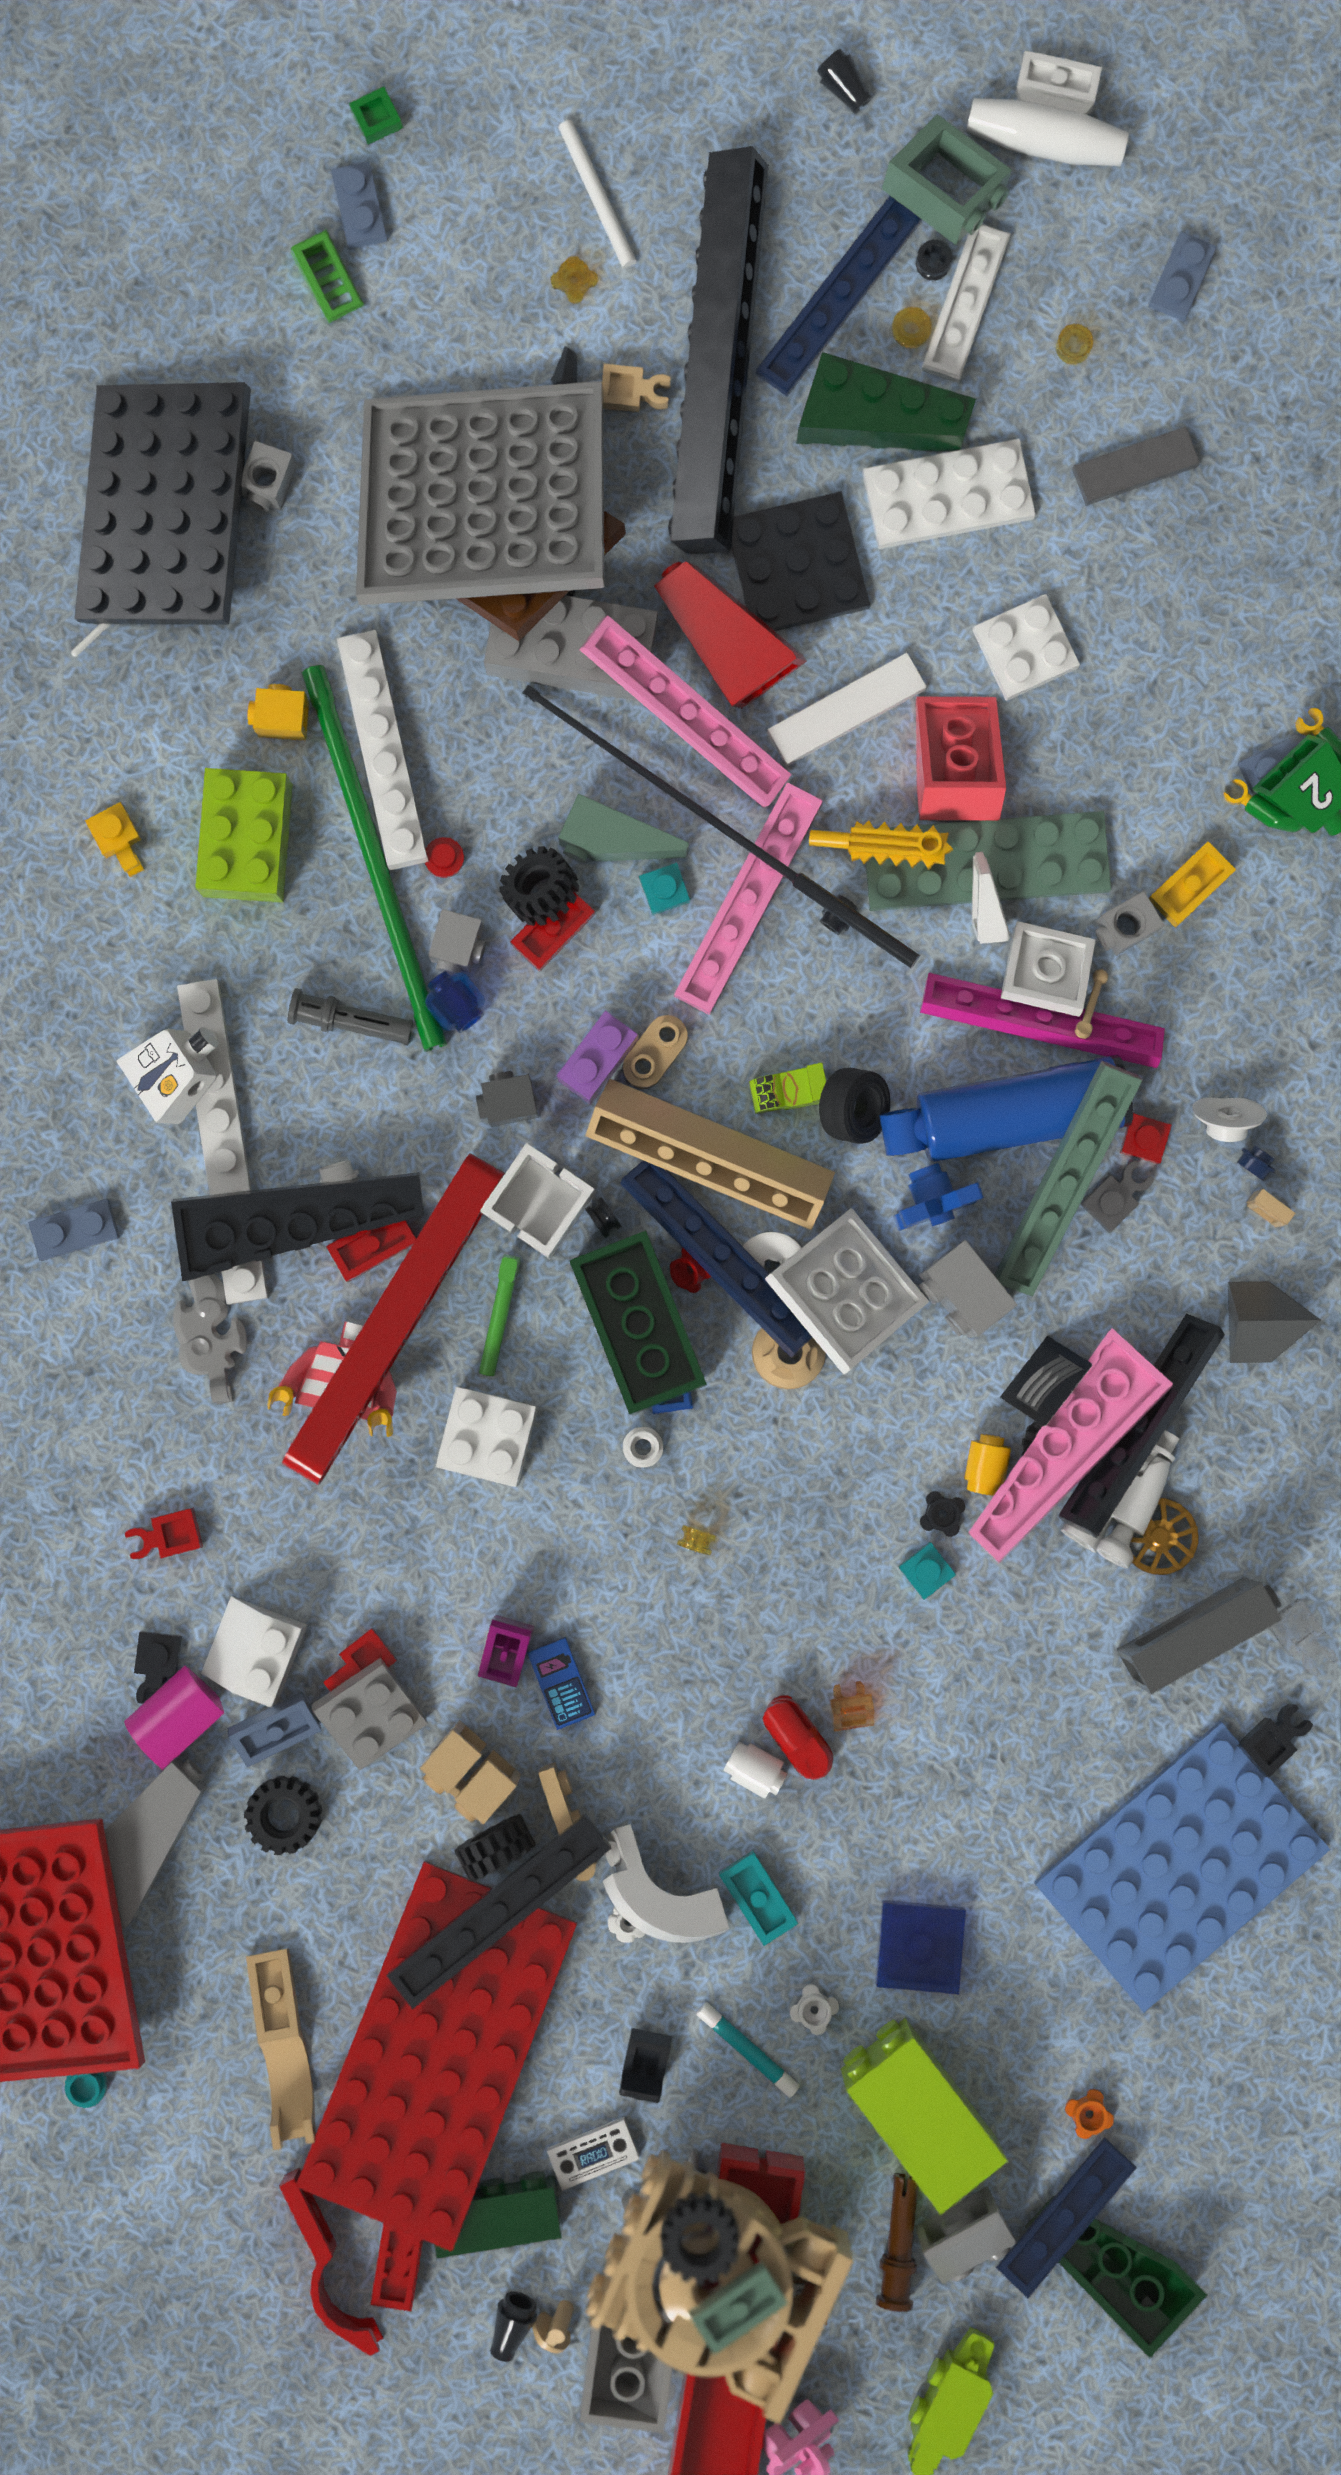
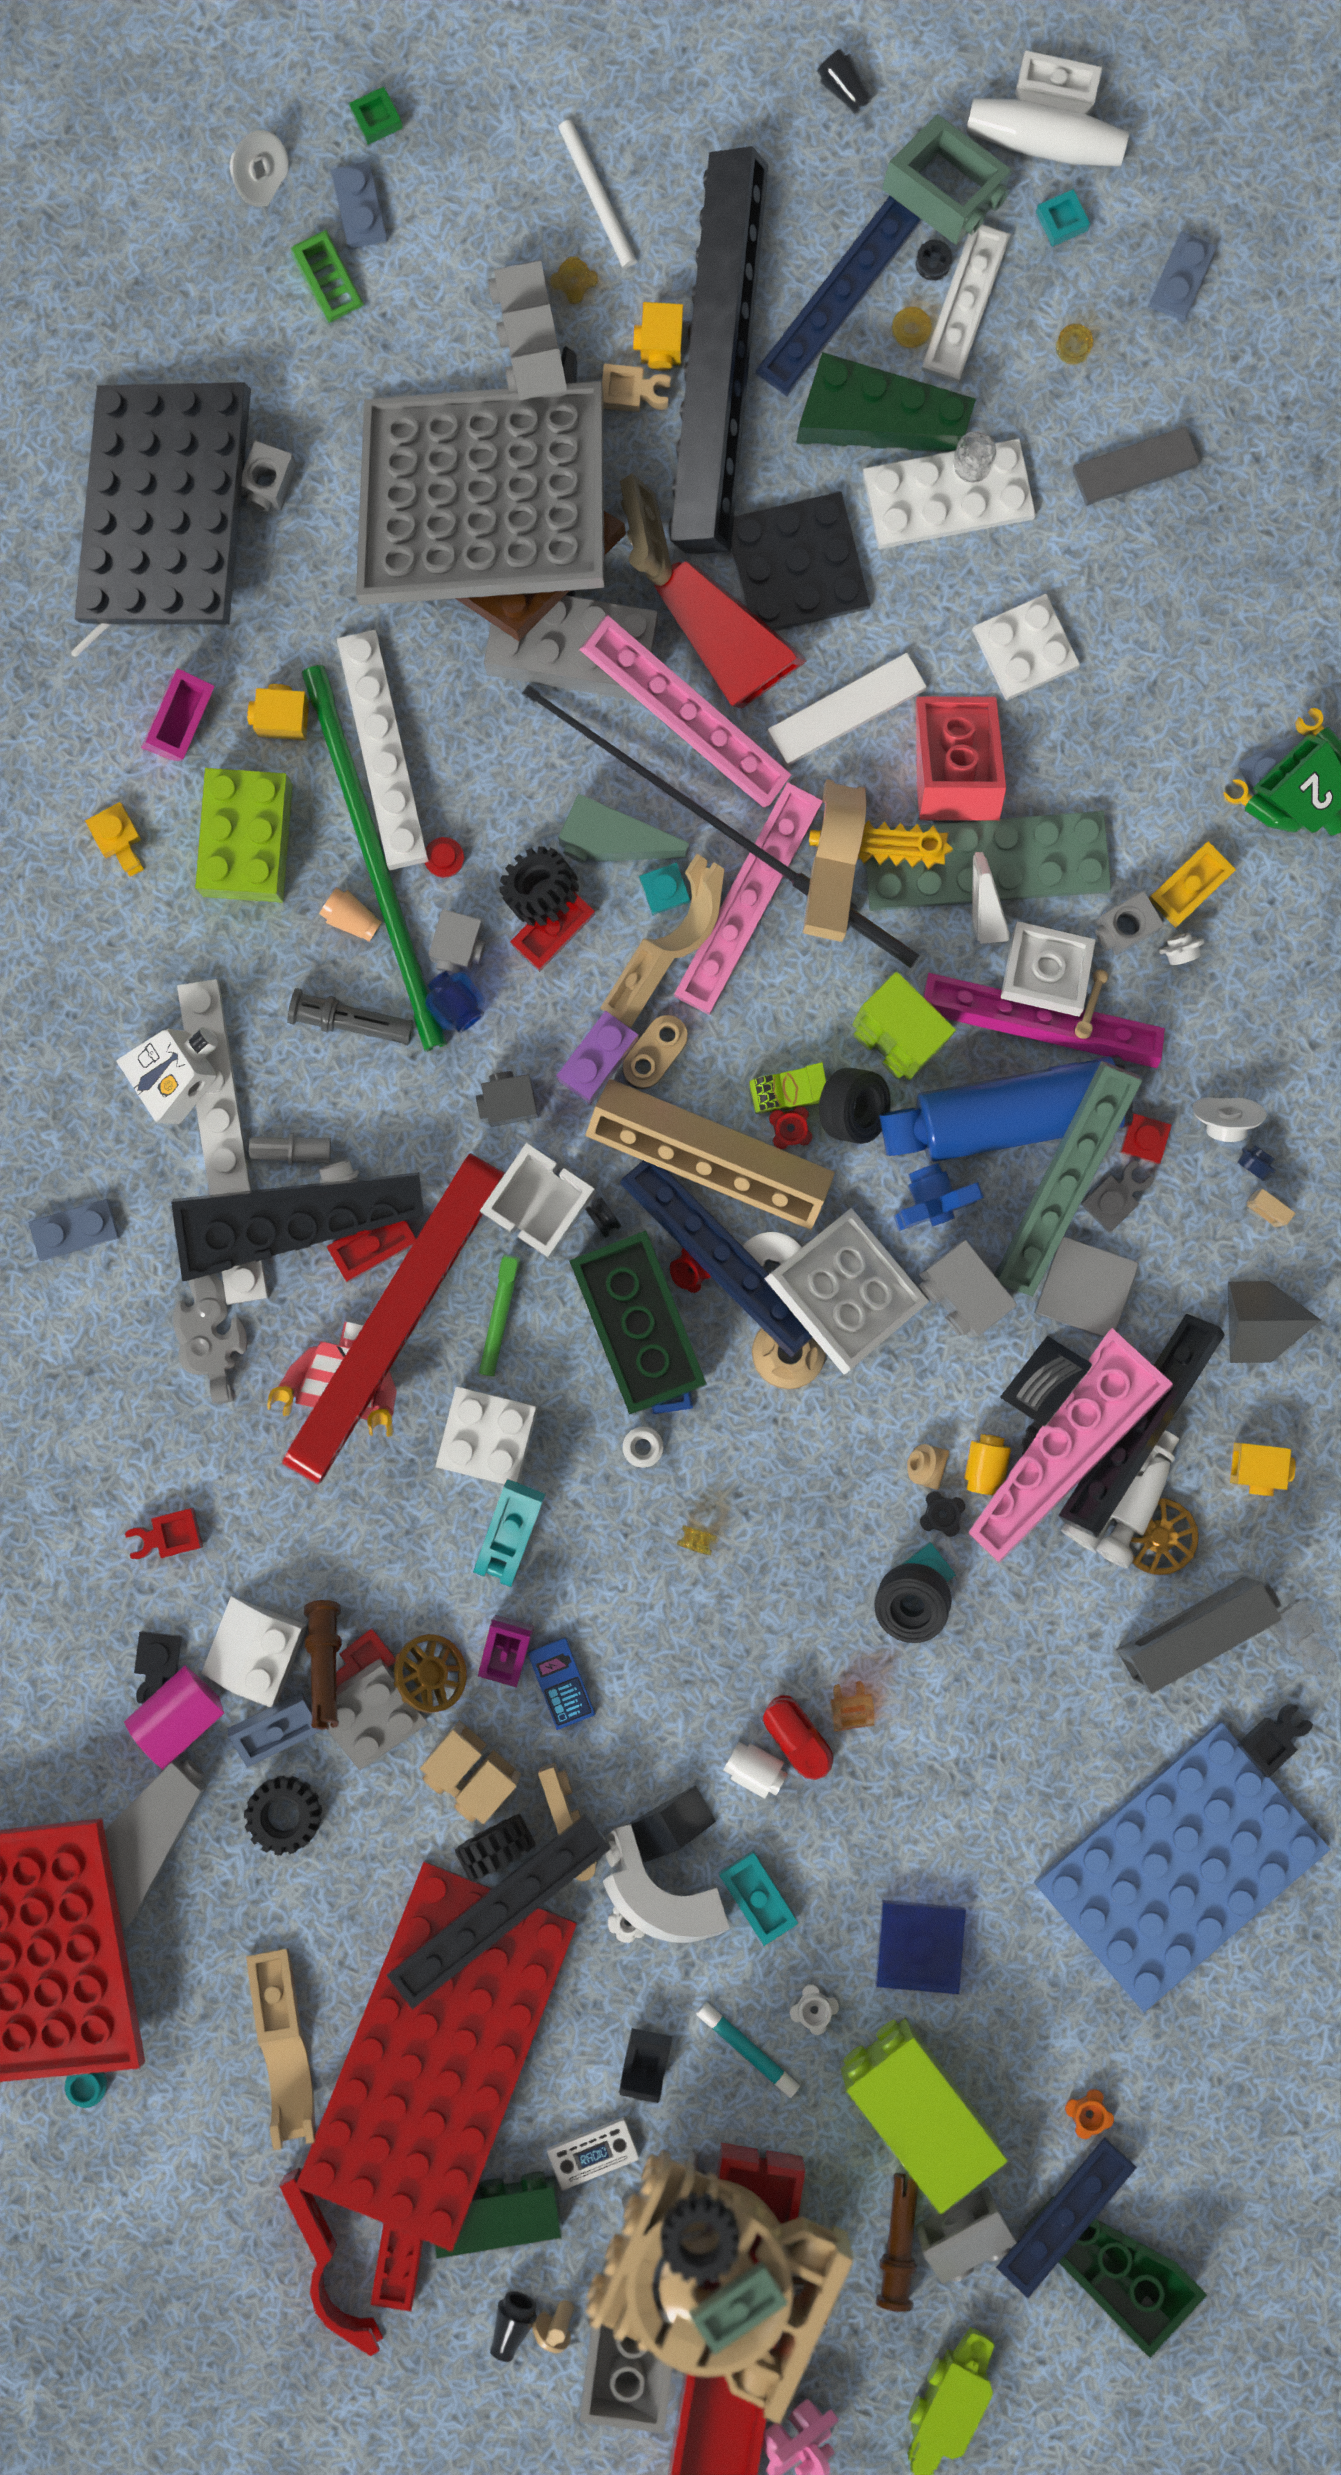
(177, 716): none -> dark pink brick
(271, 162): none -> white piece
(291, 1149): none -> light grey axle
(323, 1645): none -> reddish brown pin
(350, 915): none -> light nougat cone
(430, 1673): none -> pearl gold wheel
(509, 1532): none -> teal plate
(527, 330): none -> light grey brick
(645, 530): none -> dark tan plate
(655, 956): none -> tan piece
(660, 335): none -> yellow brick
(671, 1825): none -> black slope
(799, 1135): none -> red plate
(835, 861): none -> tan piece
(901, 1027): none -> lime brick
(907, 1624): none -> black tyre
(927, 1465): none -> tan plate
(976, 447): none -> clear wheel
(1062, 218): none -> teal plate
(1086, 1287): none -> light grey tile
(1182, 948): none -> white plate
(1262, 1468): none -> yellow brick

